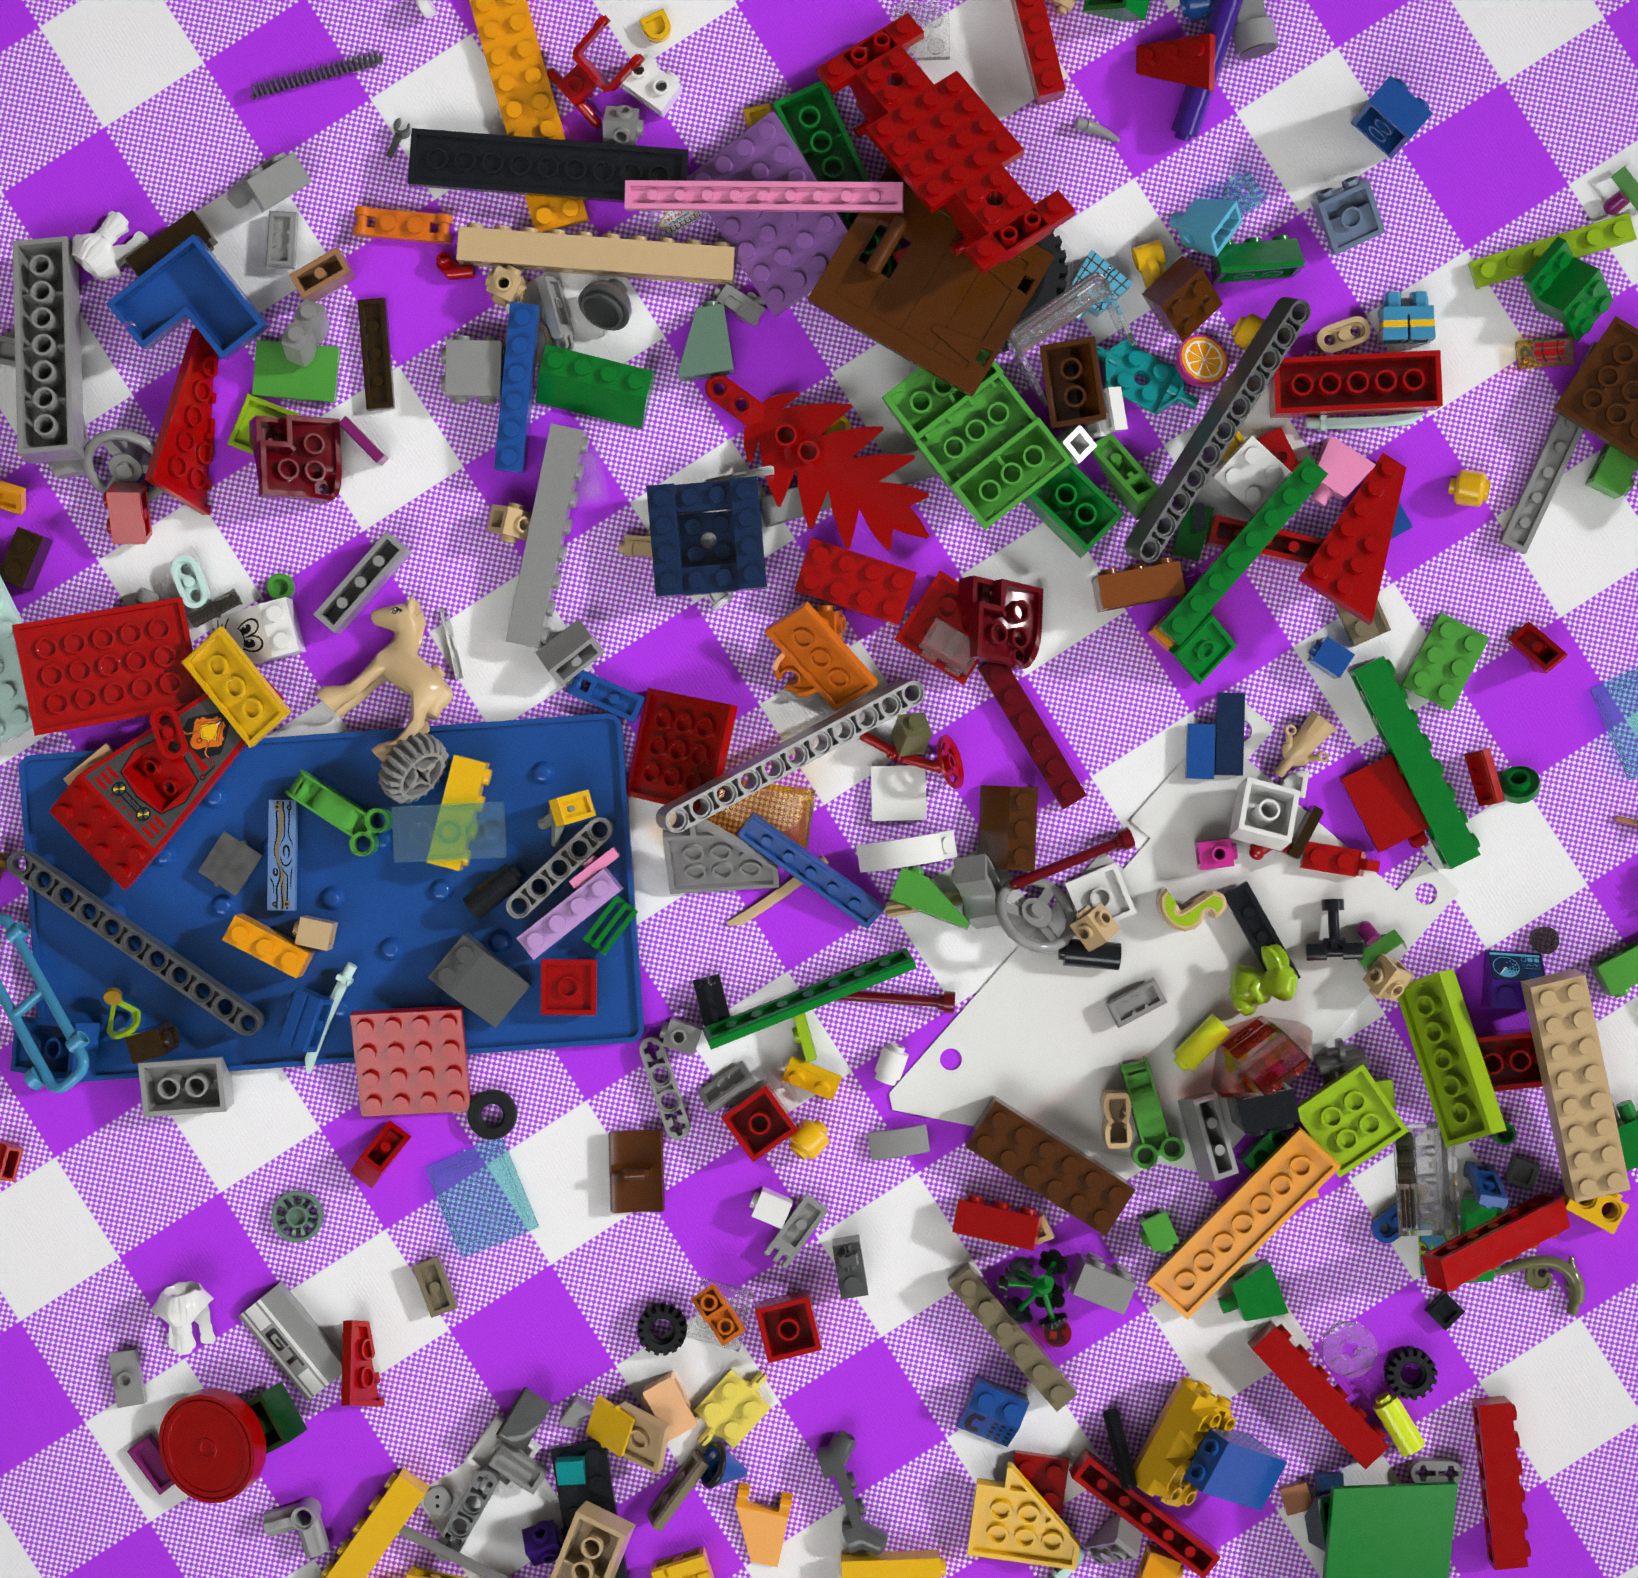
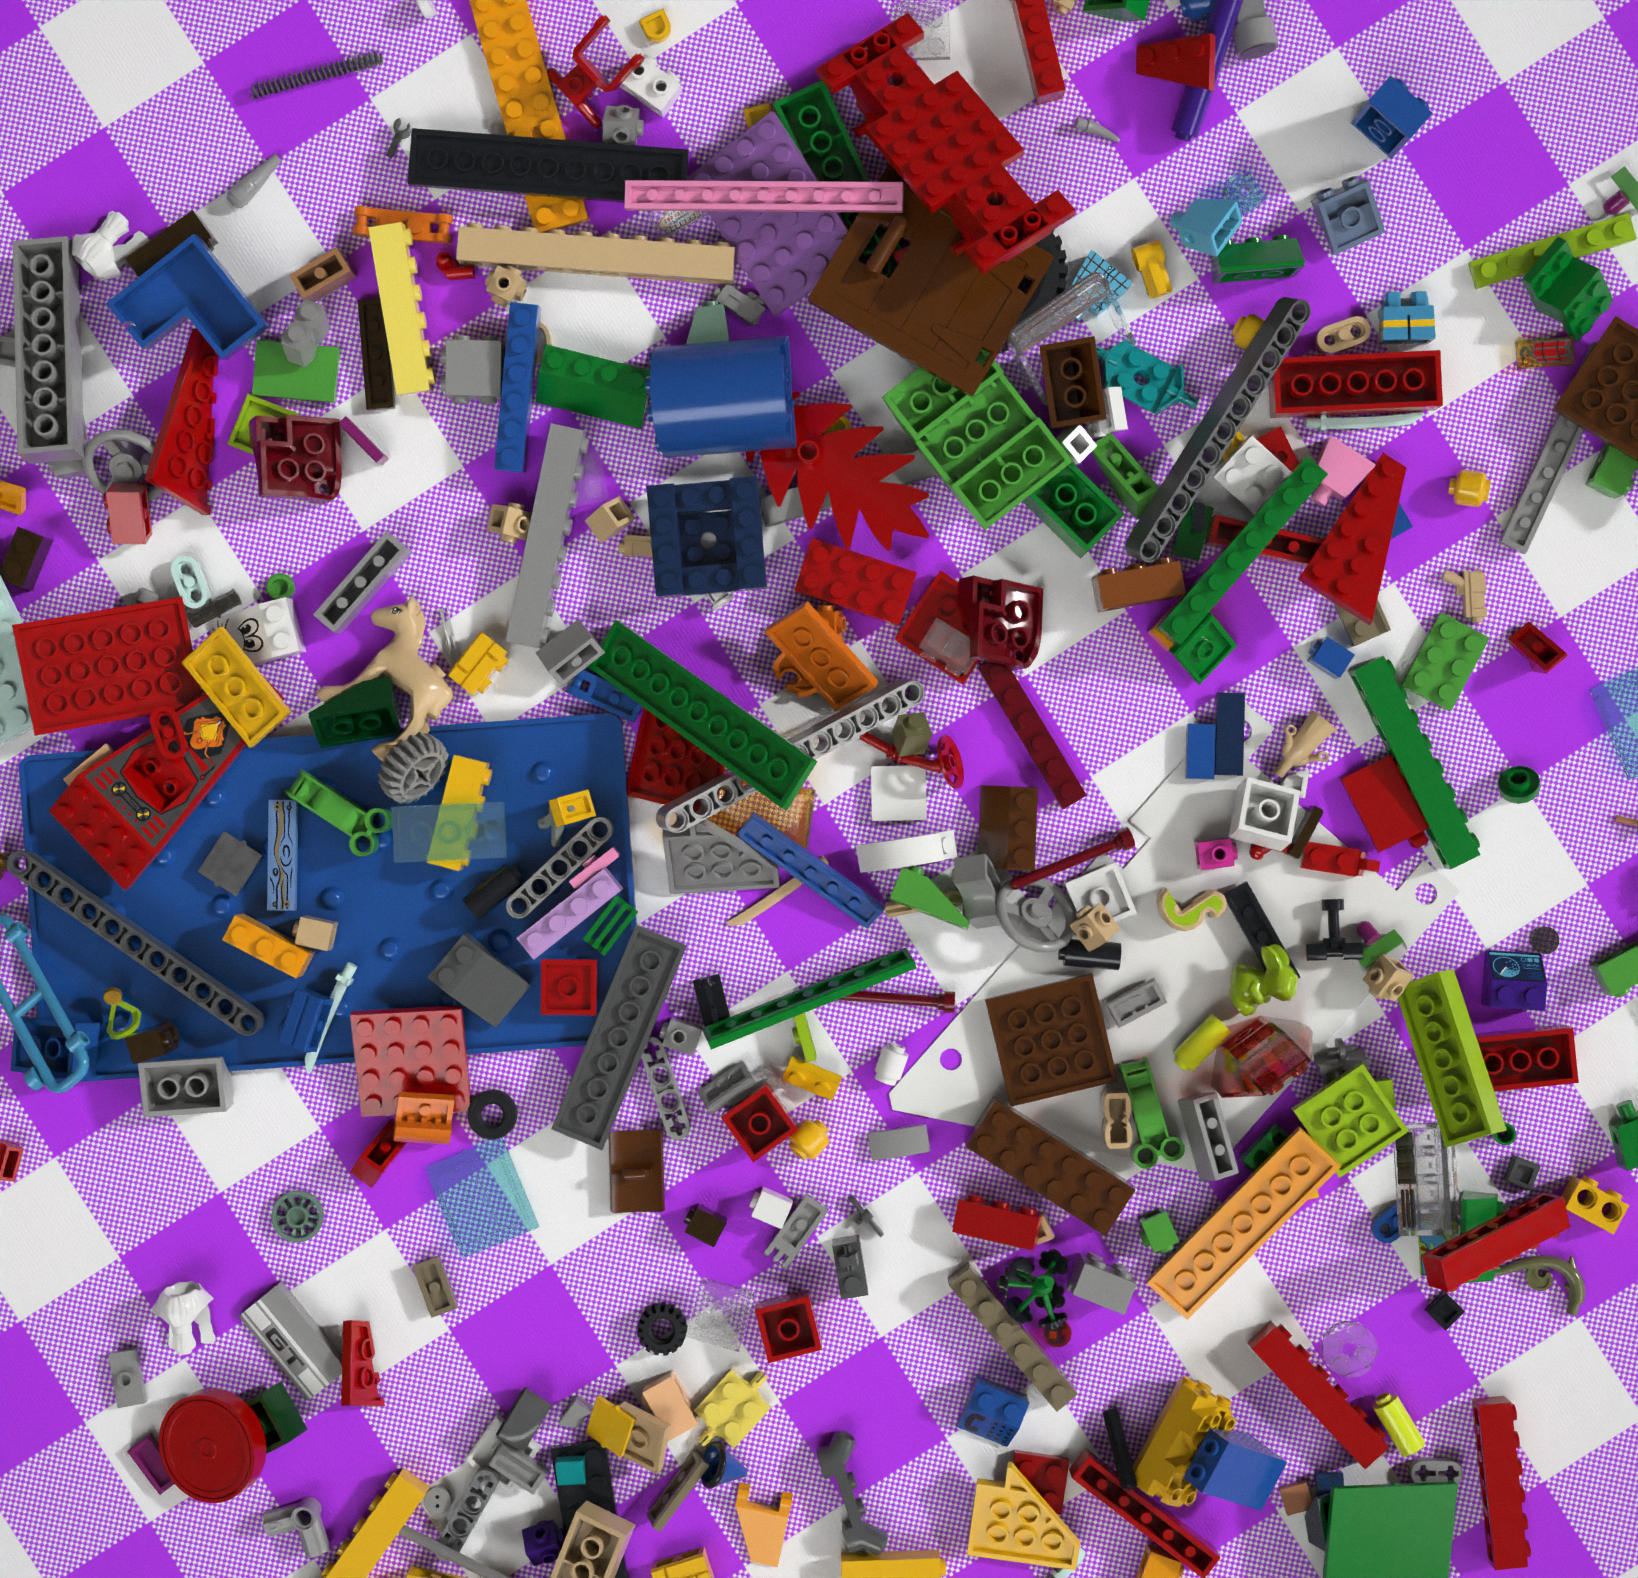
(277, 181): light grey brick -> none
(282, 239): light grey plate -> none
(358, 714): none -> dark green slope
(401, 308): none -> light yellow brick
(423, 1118): none -> orange brick
(478, 664): none -> yellow brick
(556, 311): light grey hinge -> none
(606, 304): dark grey piece -> none
(610, 519): none -> tan brick
(619, 1037): none -> dark grey plate
(703, 715): none -> green plate
(705, 1224): none -> dark brown brick
(719, 1314): orange slope -> none
(722, 397): none -> blue cylinder
(759, 472): white piece -> none
(865, 1216): none -> dark grey piece
(1051, 1040): none -> reddish brown plate
(1115, 1542): light grey slope -> none
(1182, 298): reddish brown brick -> none
(1201, 361): tile -> none
(1254, 1293): green torso -> none
(1260, 1113): black brick -> none
(1415, 1388): black tyre -> none
(1472, 588): none -> tan piece
(1484, 777): red plate -> none
(1486, 1185): blue plate -> none
(1575, 1085): tan brick -> none

